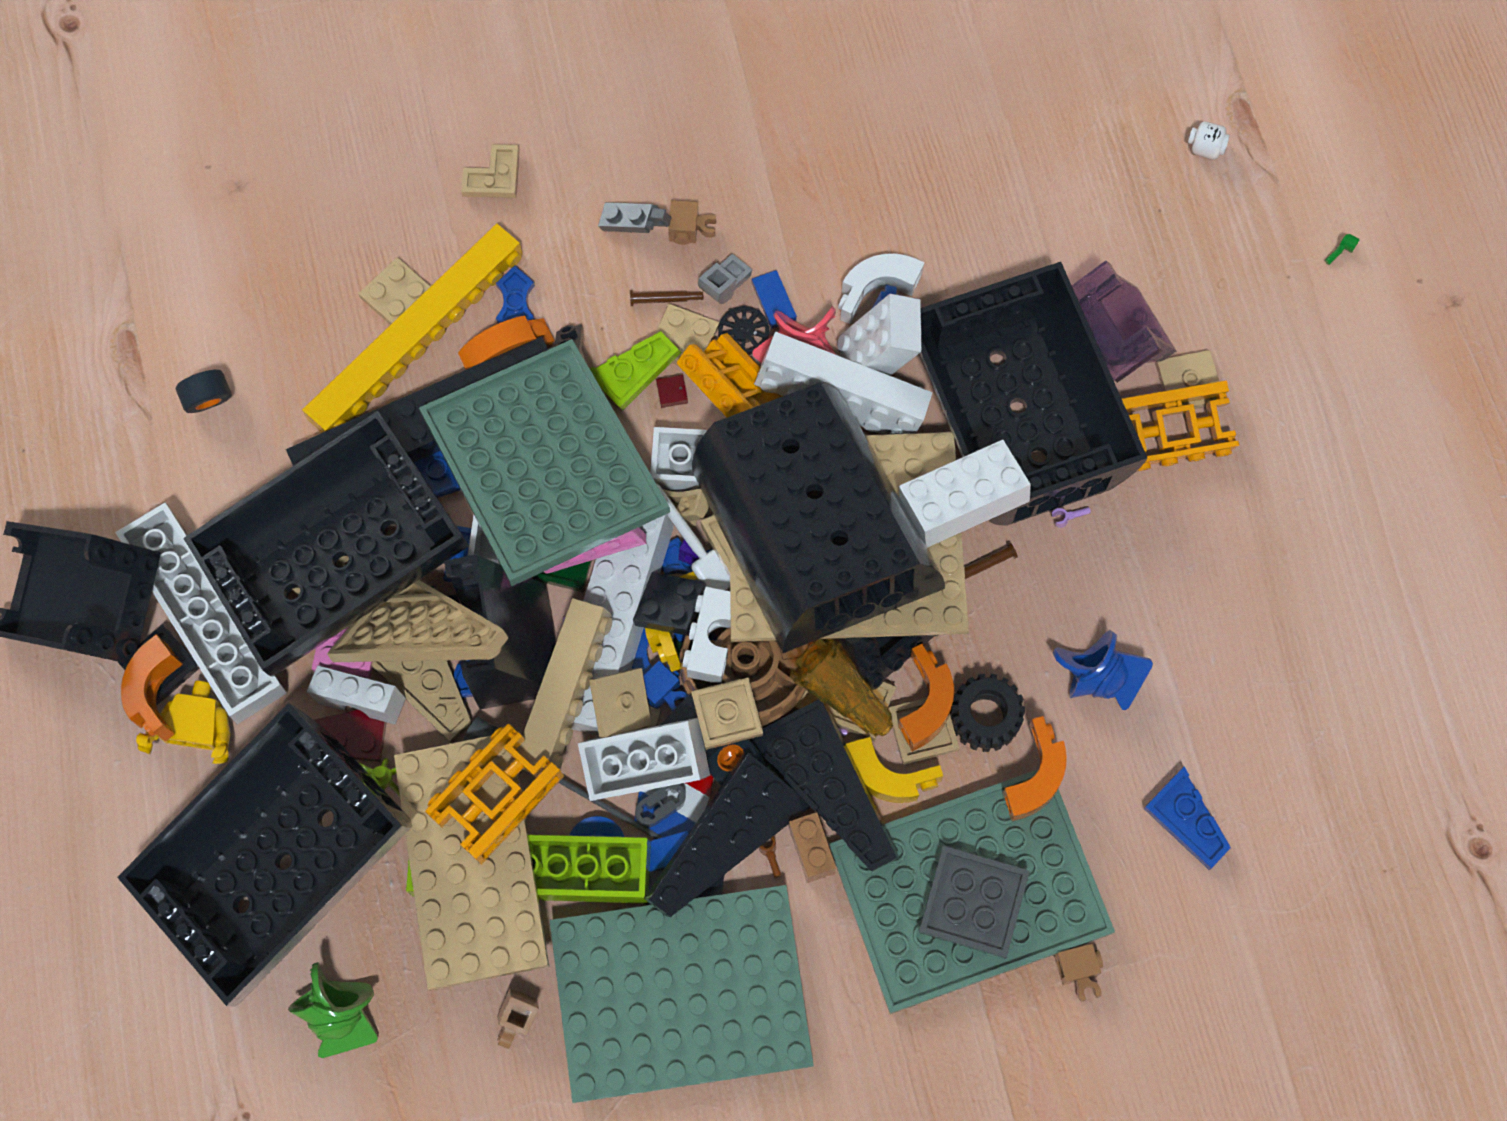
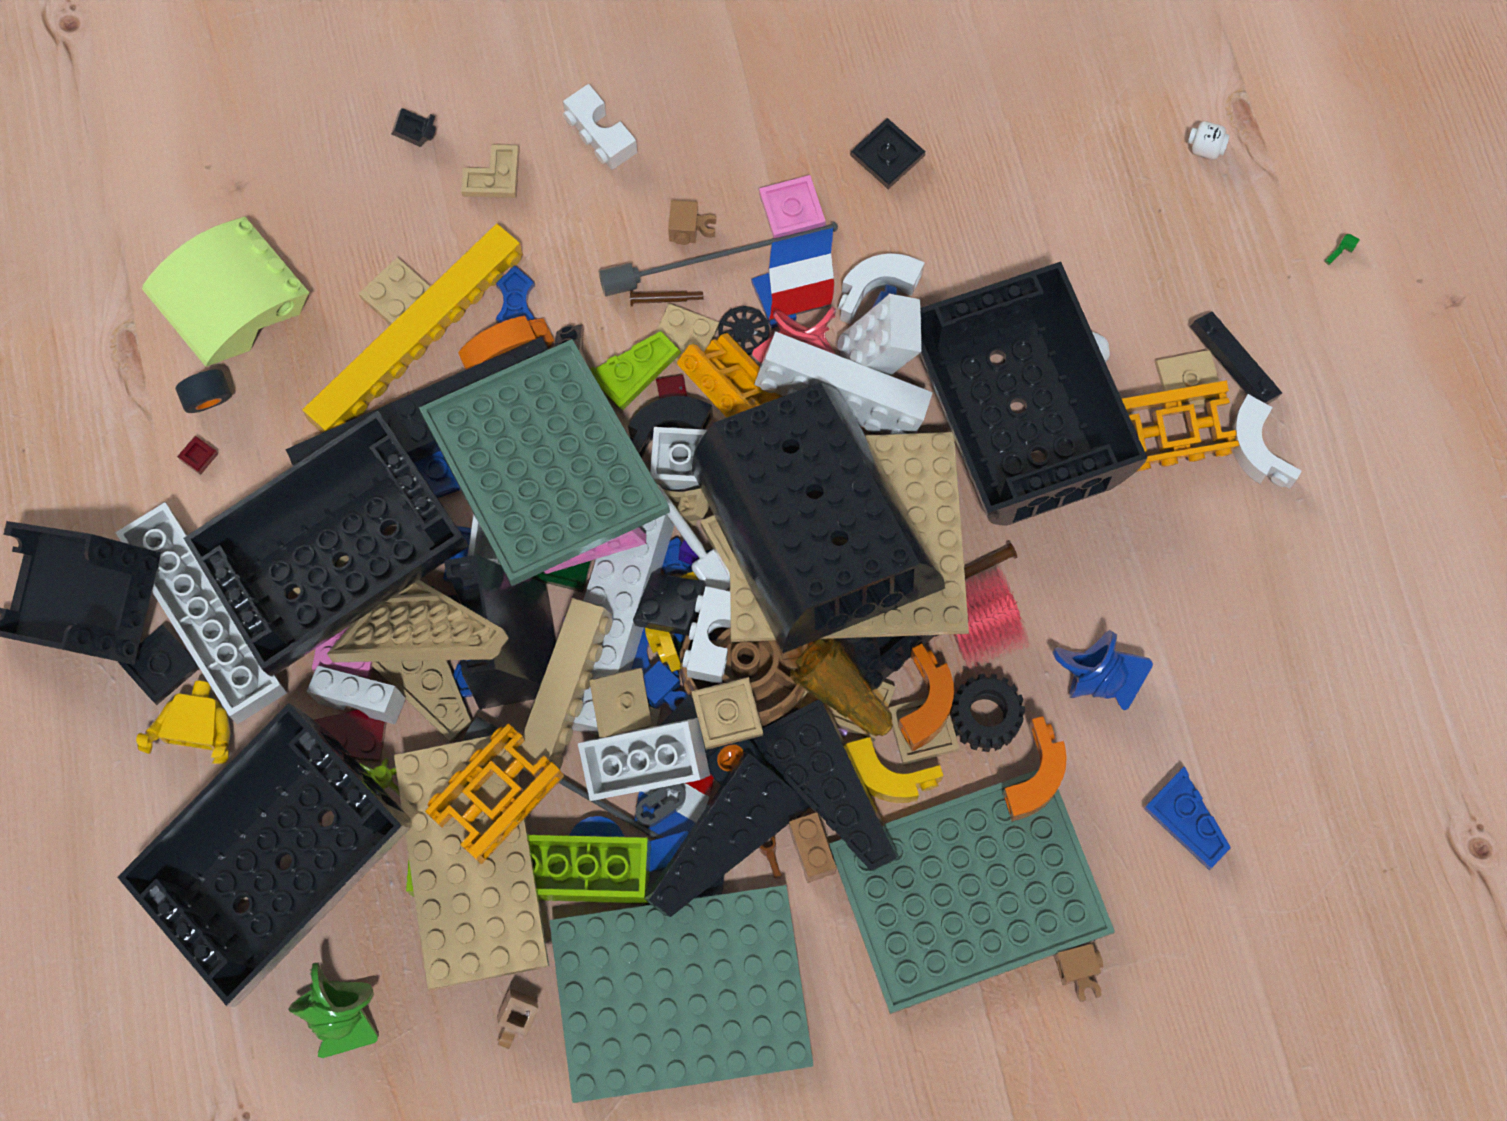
(141, 683): orange arch -> none
(197, 455): none -> dark red tile
(224, 290): none -> yellowish green slope
(413, 127): none -> black bracket
(611, 144): none -> white arch
(632, 217): hinge -> none
(668, 413): none -> black arch
(724, 279): light grey brick -> none
(792, 206): none -> bright pink plate
(797, 270): none -> flag
(887, 153): none -> black plate
(965, 493): white brick -> none
(974, 902): dark grey plate -> none
(989, 618): none -> coral piece
(1069, 515): lavender hand -> none
(1121, 321): clear purple windscreen -> none
(1235, 358): none -> black plate
(1252, 452): none -> white arch

